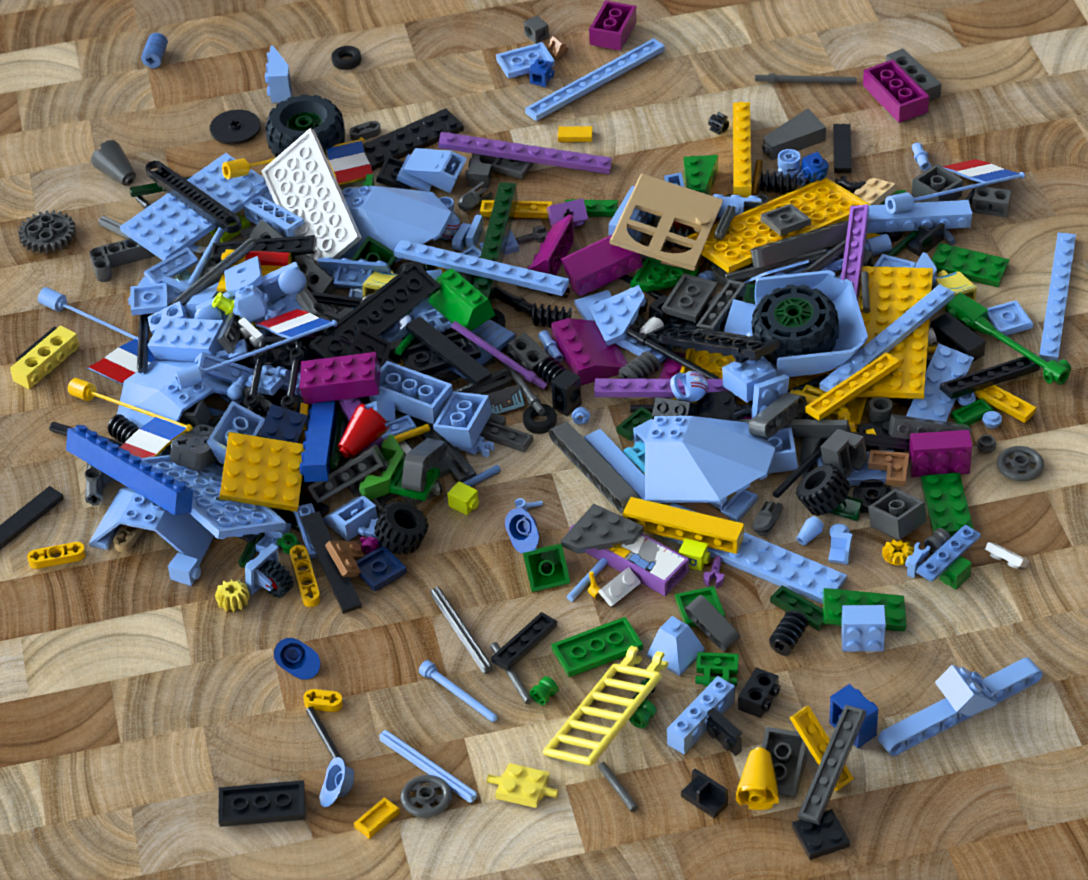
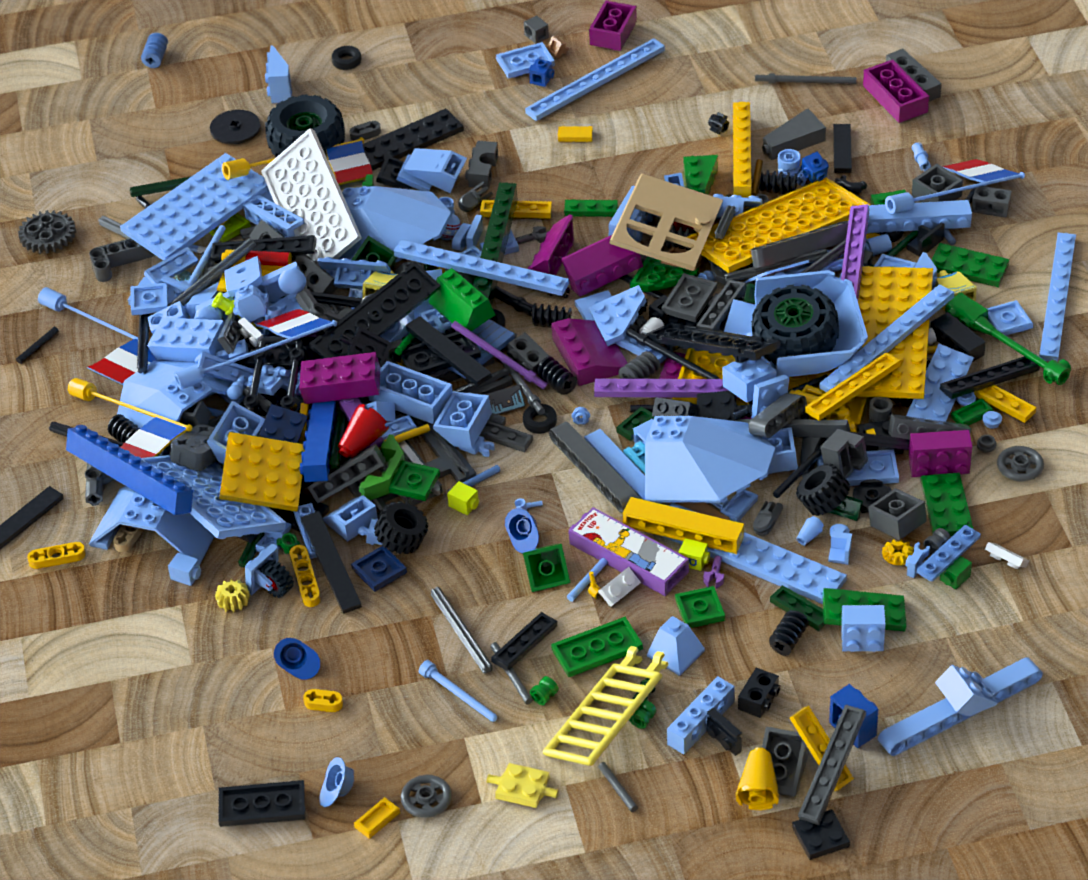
(44, 357): light yellow brick -> none
(113, 162): dark grey cone -> none
(193, 197): black gear -> none
(323, 733): black bar -> none
(345, 556): medium nougat plate -> none
(369, 544): magenta plate -> none
(421, 460): dark grey beam -> none
(427, 765): light blue axle -> none
(511, 167): dark grey plate -> none
(525, 152): medium lavender plate -> none
(550, 346): light blue pin -> none
(566, 392): black brick -> none
(575, 208): medium lavender brick -> none
(601, 530): dark grey plate -> none
(694, 384): light blue helmet -> none
(706, 794): black panel -> none
(712, 623): dark grey beam -> none
(716, 664): green plate -> none
(785, 219): dark grey plate -> none
(865, 292): dark grey bar -> none
(876, 191): tan plate -> none
(893, 462): medium nougat plate -> none

